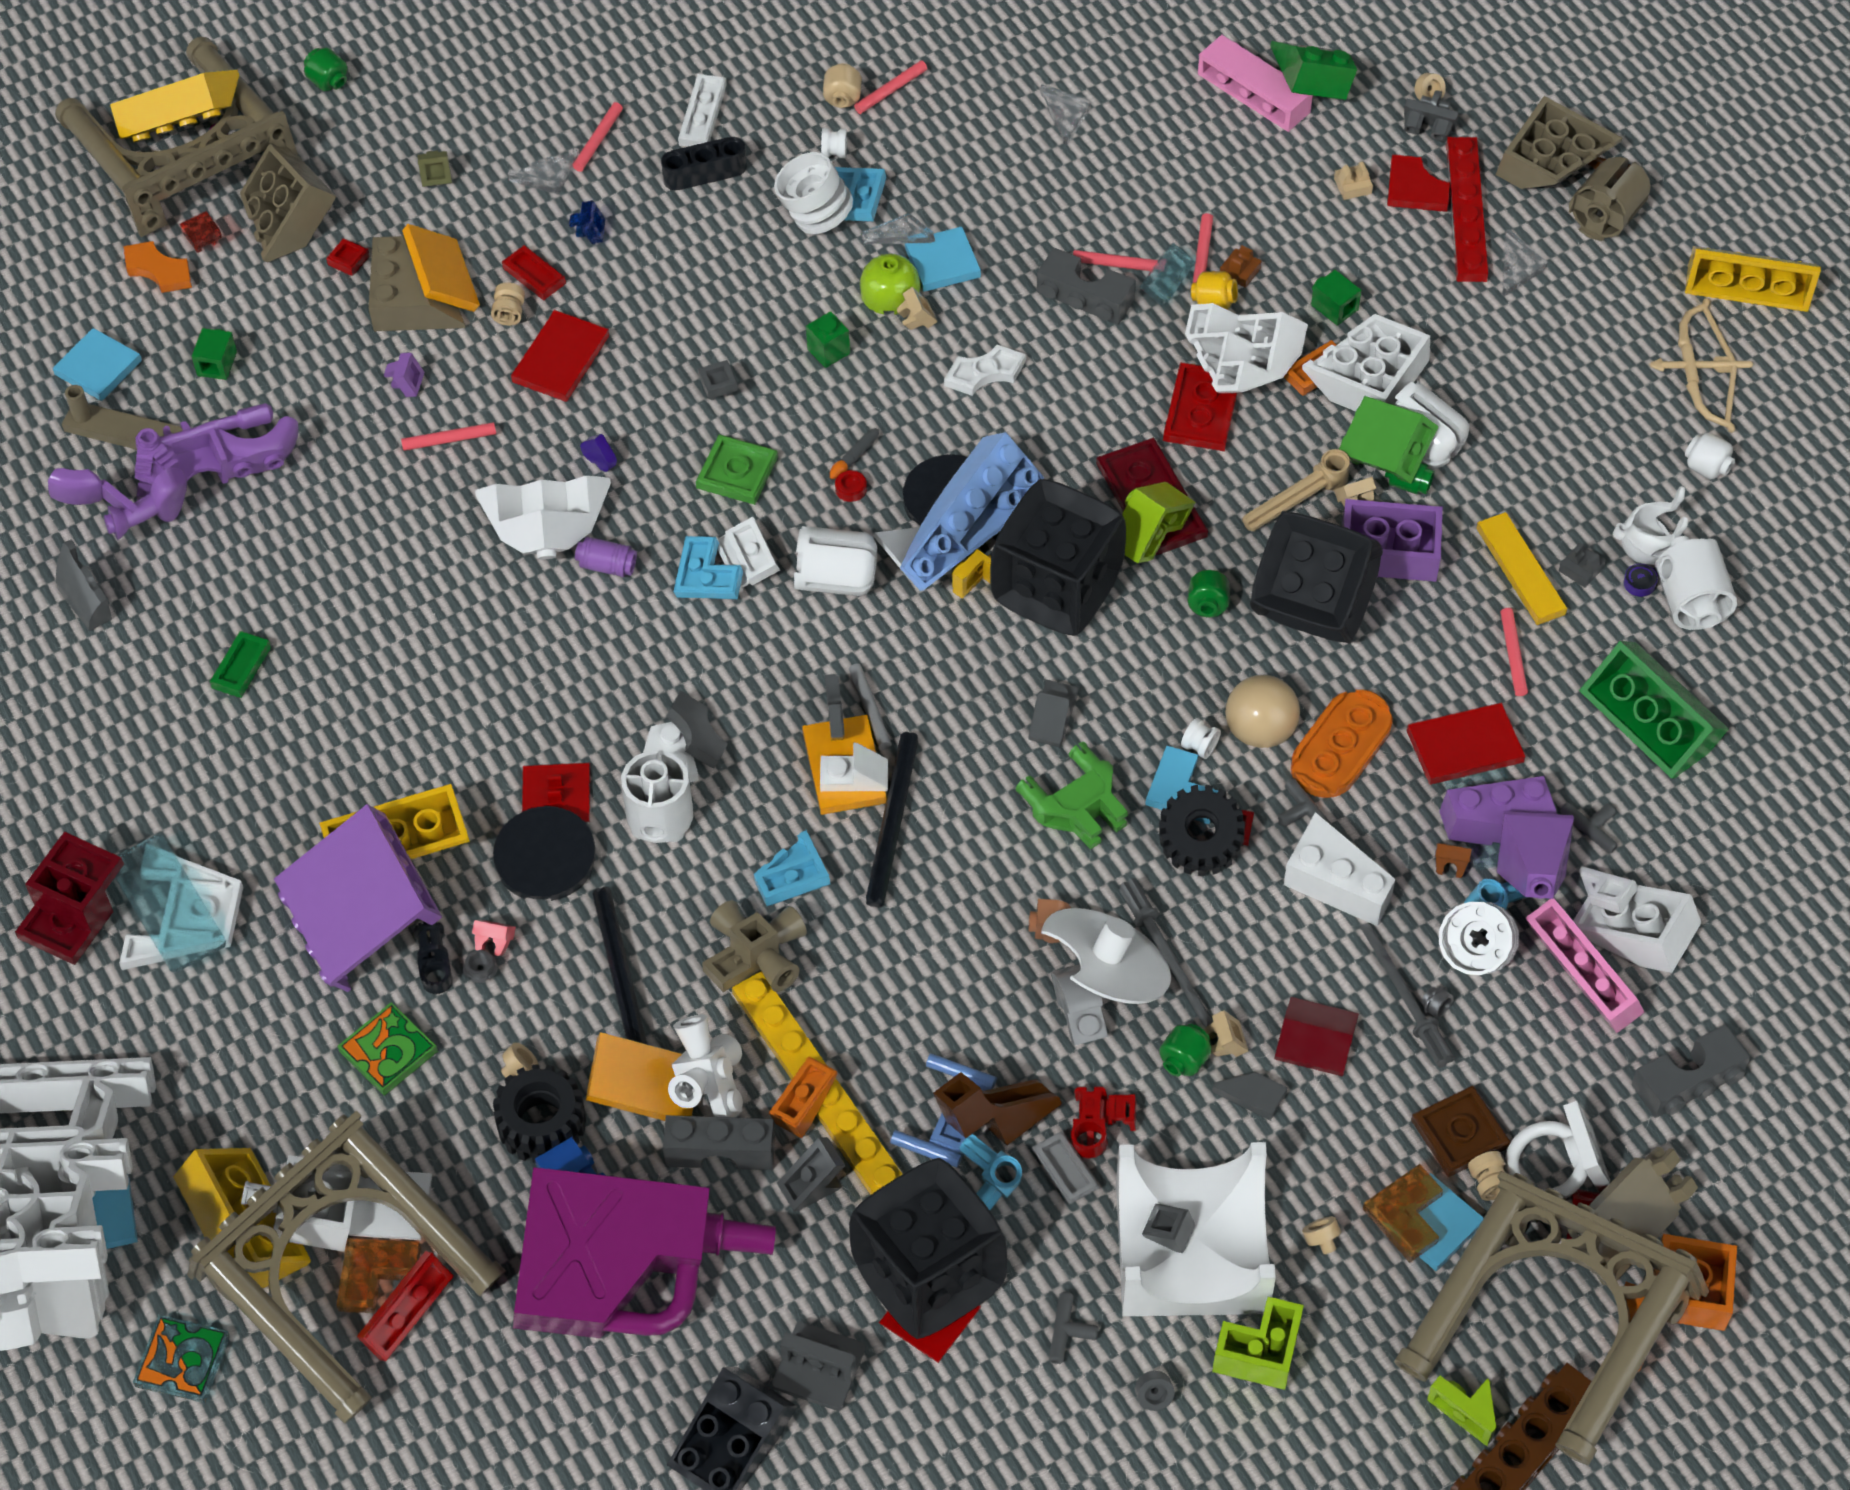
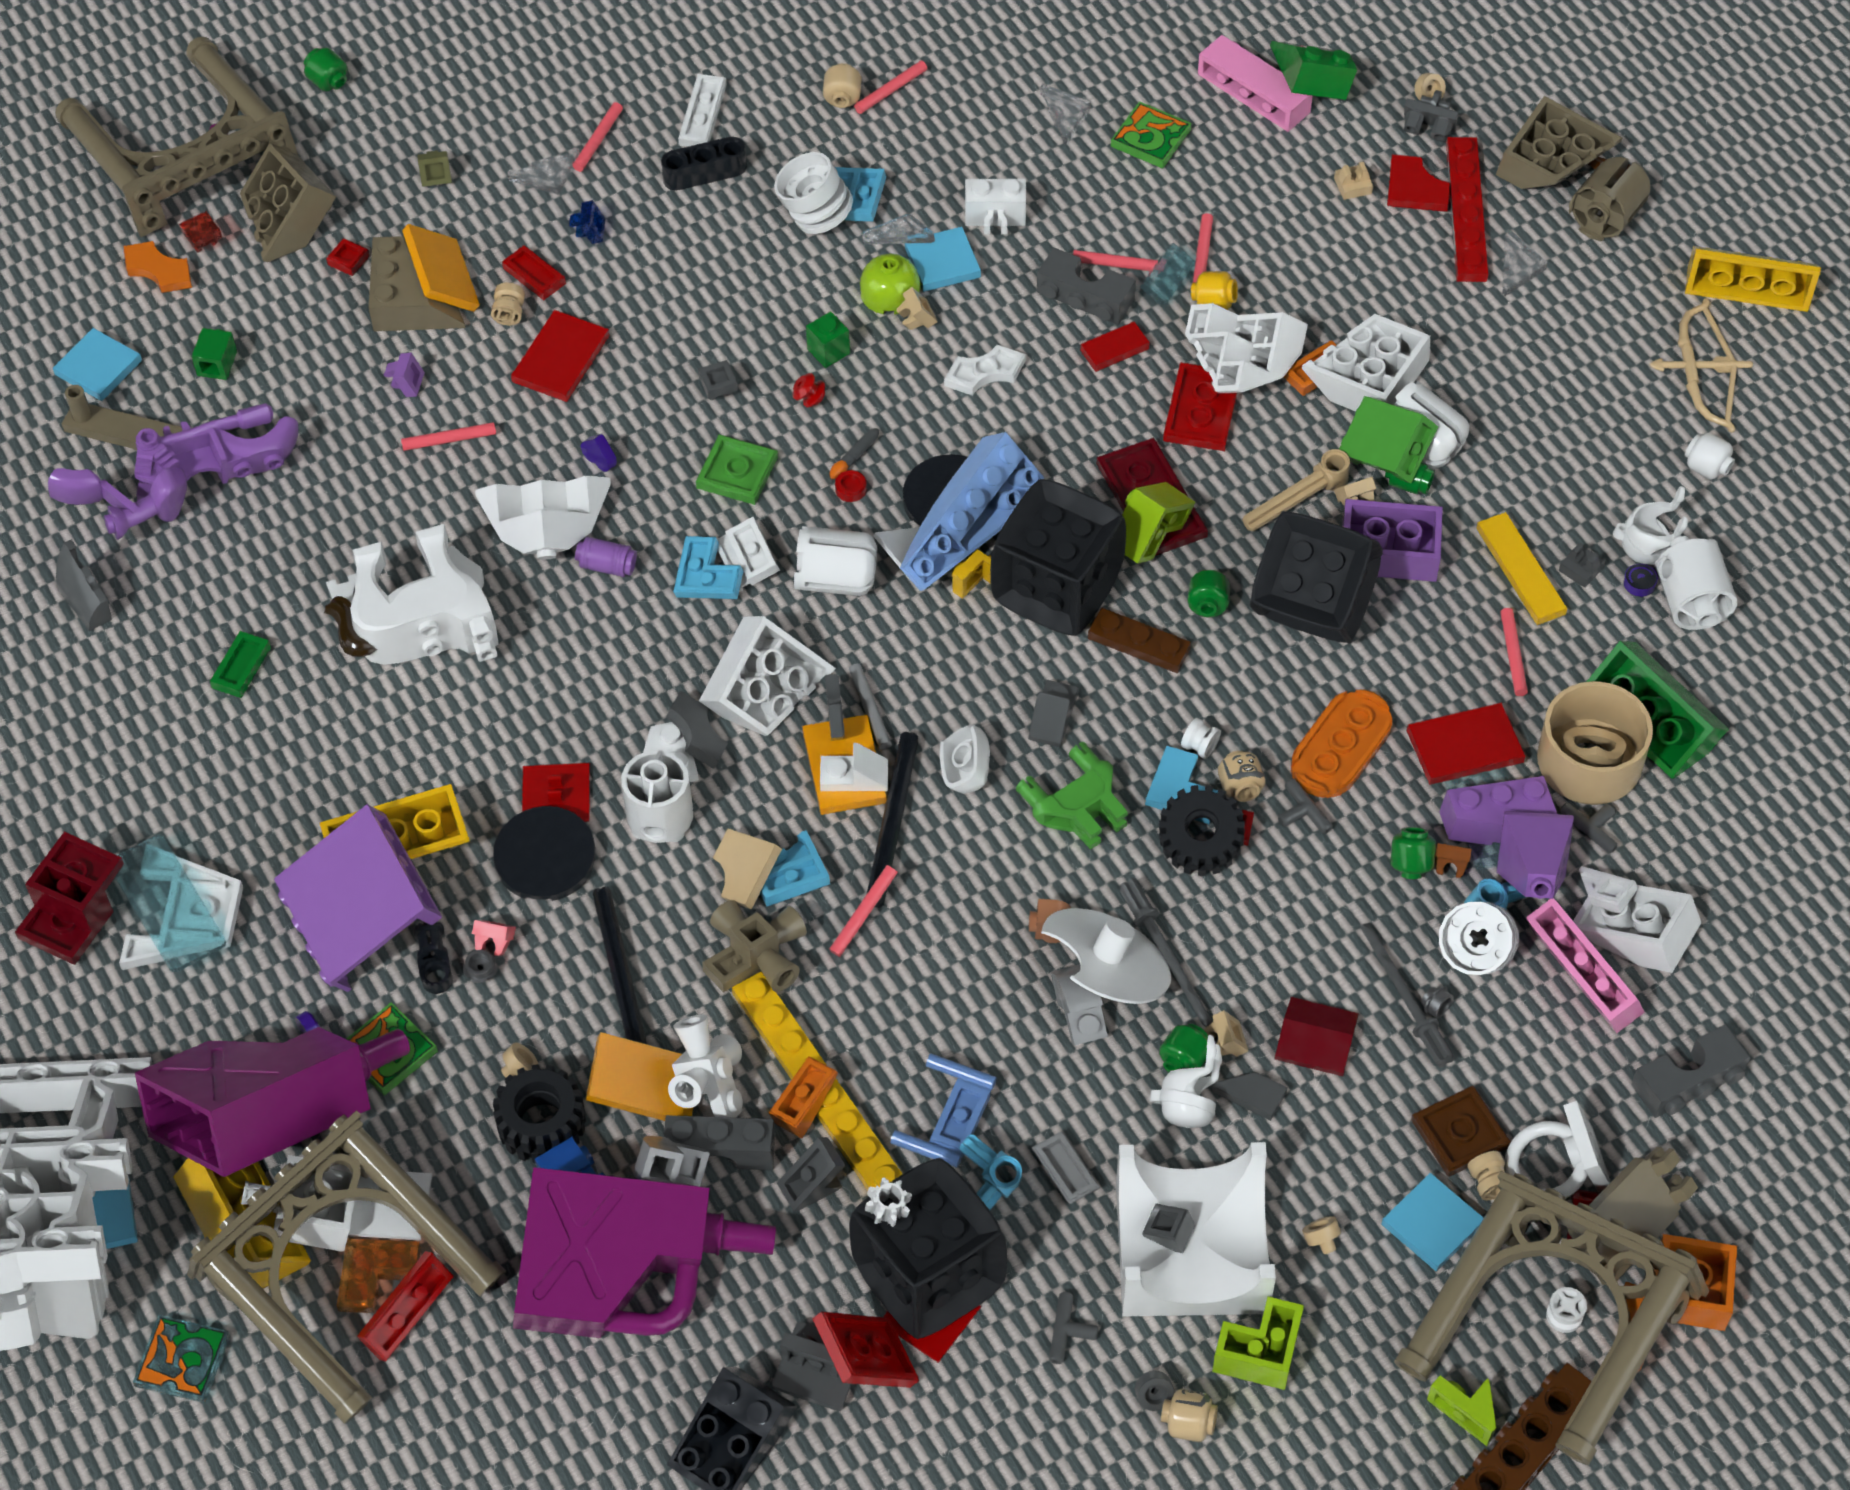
(174, 104): yellow slope -> none
(252, 1099): none -> magenta piece
(306, 1022): none -> dark purple tile
(419, 616): none -> white piece
(670, 1162): none -> light grey brick
(746, 866): none -> tan tile
(762, 676): none -> white wedge
(809, 390): none -> red wheel
(834, 142): white wheel -> none
(863, 911): none -> coral bar
(865, 1350): none -> red tile
(882, 1193): none -> white gear
(965, 759): none -> white piece
(995, 203): none -> white brick
(1003, 1110): reddish brown arch -> none
(1094, 1113): red piece -> none
(1114, 346): none -> red tile
(1139, 640): none -> reddish brown plate
(1151, 135): none -> tile
(1182, 1092): none -> white hair
(1190, 1415): none -> tan head
(1241, 776): none -> tan head
(1242, 265): dark orange tile -> none
(1262, 711): tan piece -> none
(1335, 297): green brick -> none
(1338, 873): white wedge -> none
(1398, 1209): clear orange plate -> none
(1413, 852): none -> green head
(1570, 1301): none -> white wheel
(1600, 716): none -> tan piece

